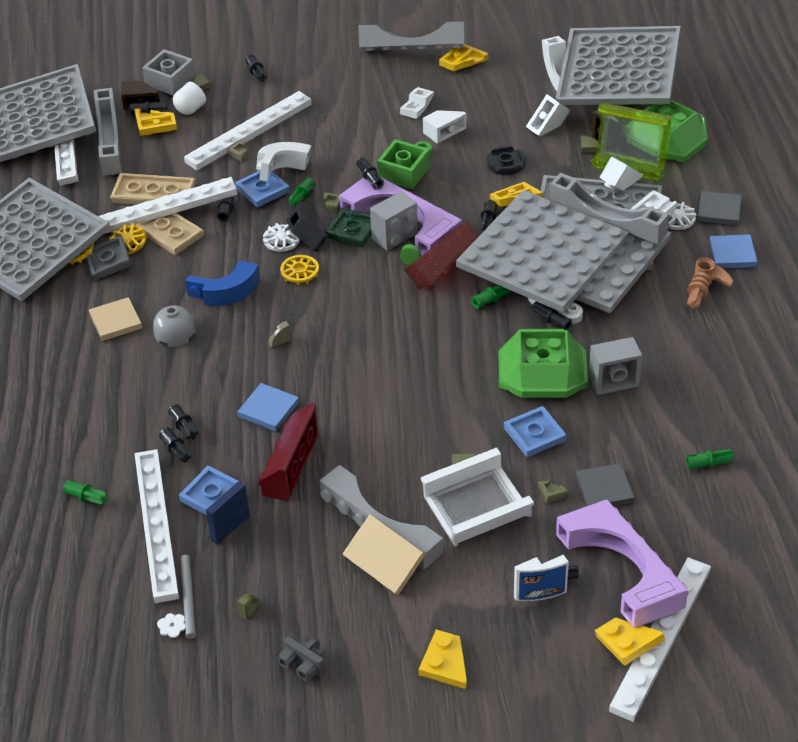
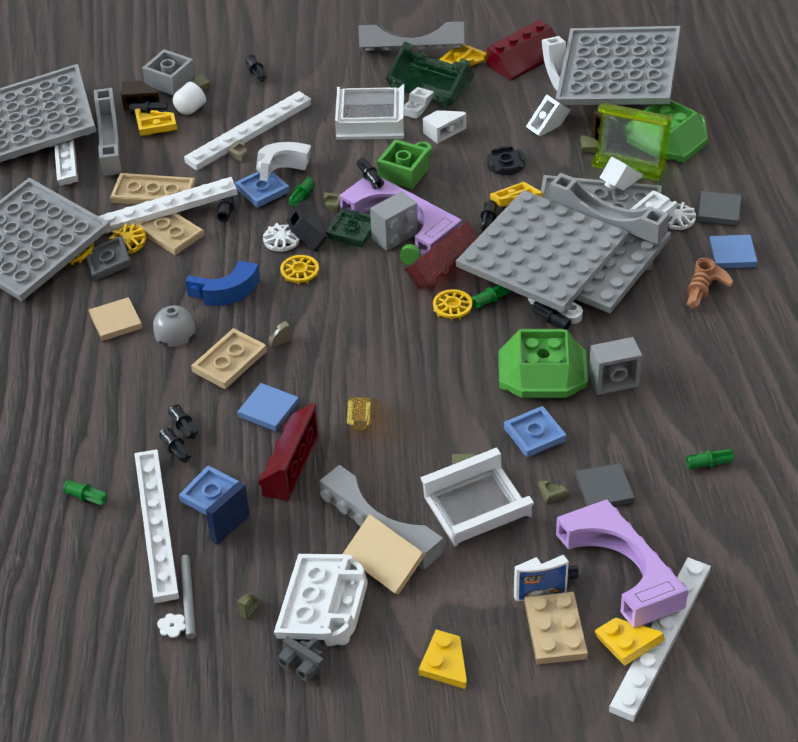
(229, 358): none -> tan plate
(323, 599): none -> white plate
(360, 411): none -> clear yellow slope
(369, 113): none -> white piece
(421, 71): none -> clear green windscreen
(452, 304): none -> yellow wheel
(519, 51): none -> dark red slope
(555, 628): none -> tan plate

